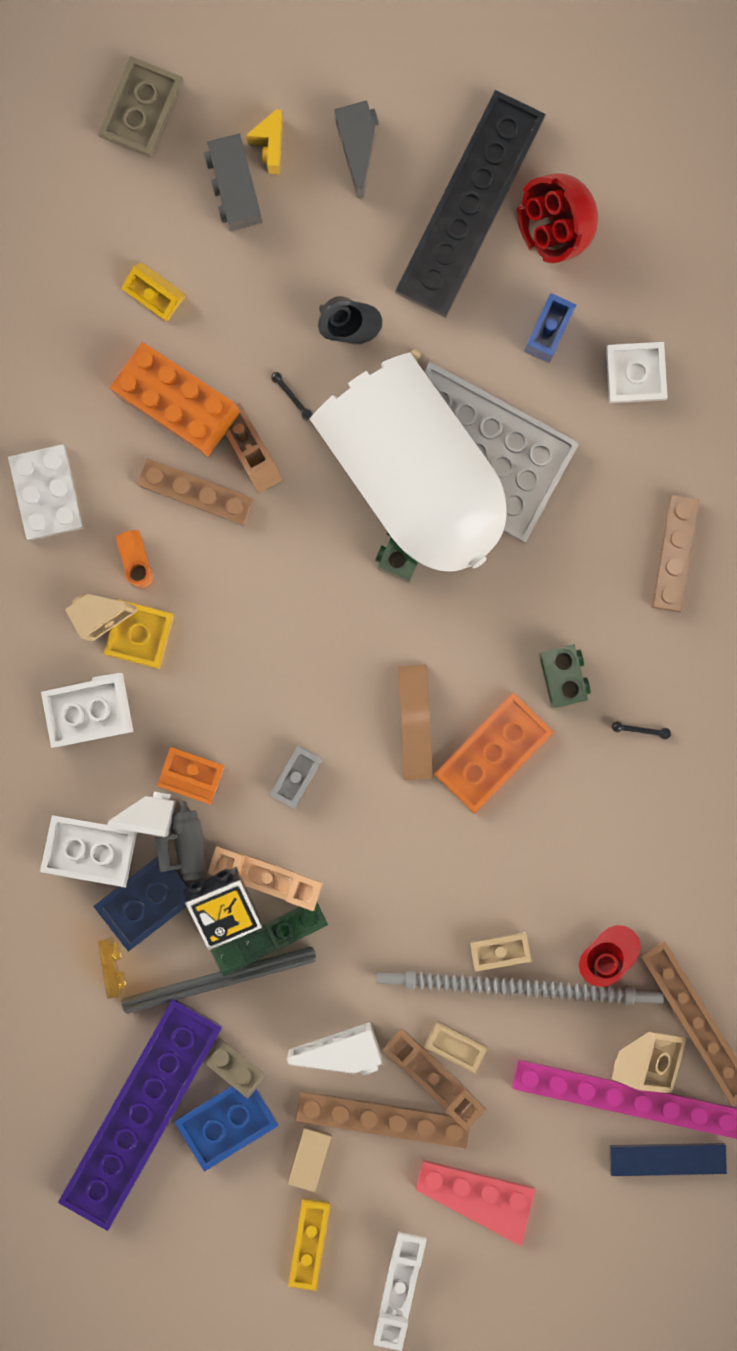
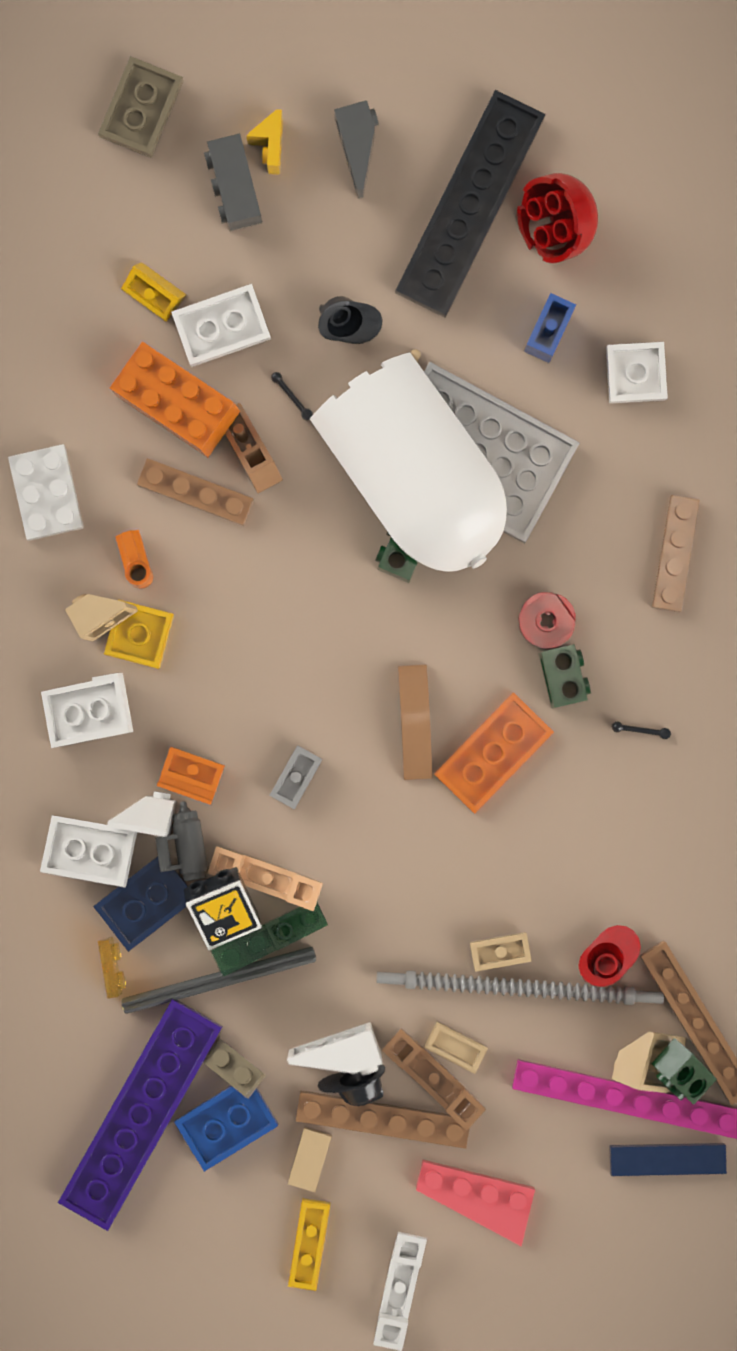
(221, 325): none -> white plate
(355, 1087): none -> black piece
(530, 619): none -> plate
(683, 1072): none -> dark green brick

